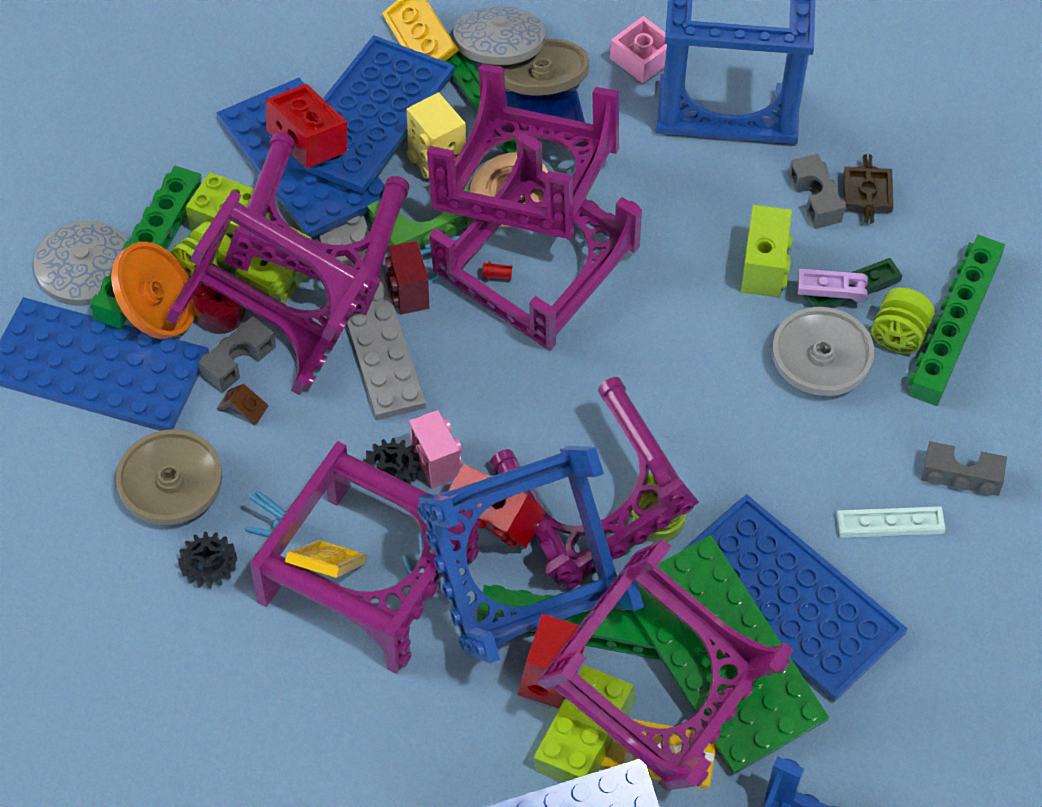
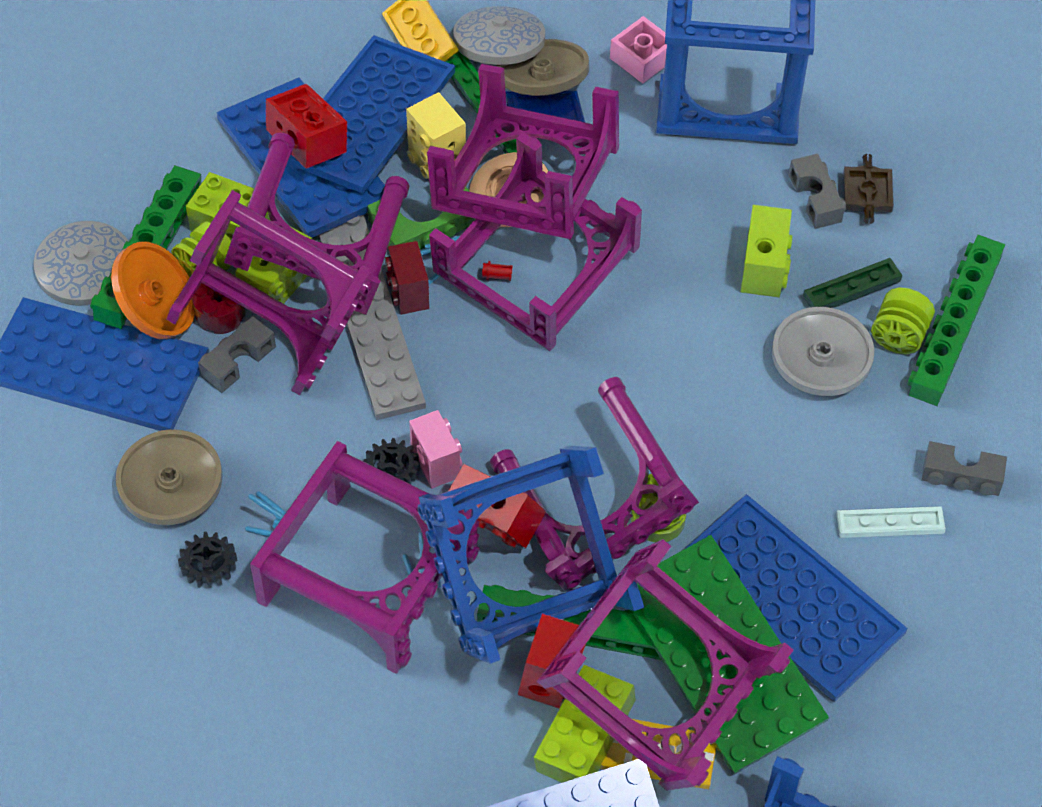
(244, 402): reddish brown bracket -> none
(326, 558): yellow tile -> none
(833, 284): lavender plate -> none

